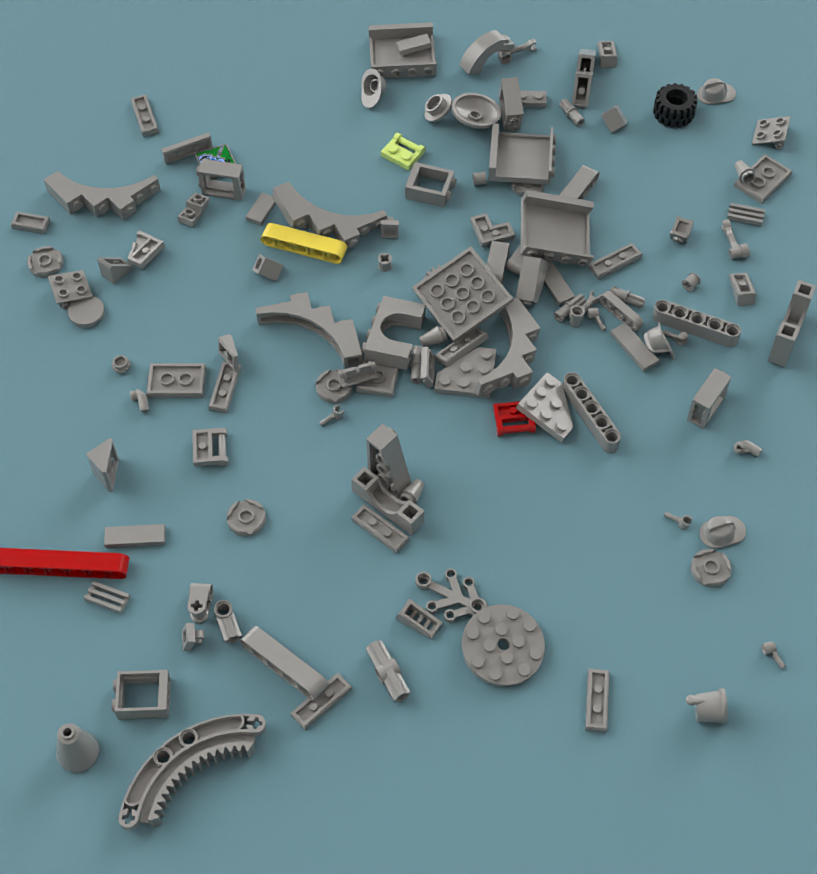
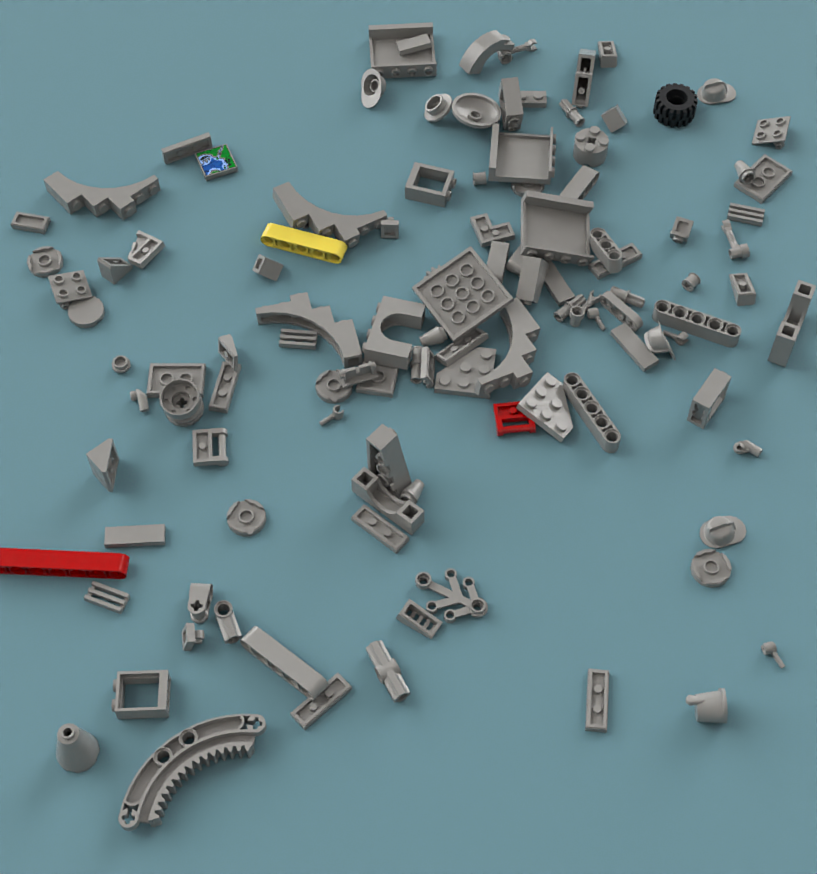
(144, 115): light grey tile -> none
(175, 395): none -> light grey wheel
(194, 209): light grey slope -> none
(218, 188): light grey window -> none
(261, 209): light grey tile -> none
(297, 337): none -> light grey tile
(385, 262): light grey axle -> none
(400, 155): yellowish green plate -> none
(503, 666): light grey plate -> none
(590, 146): none -> light grey brick
(606, 250): none -> light grey beam
(679, 520): light grey hand -> none

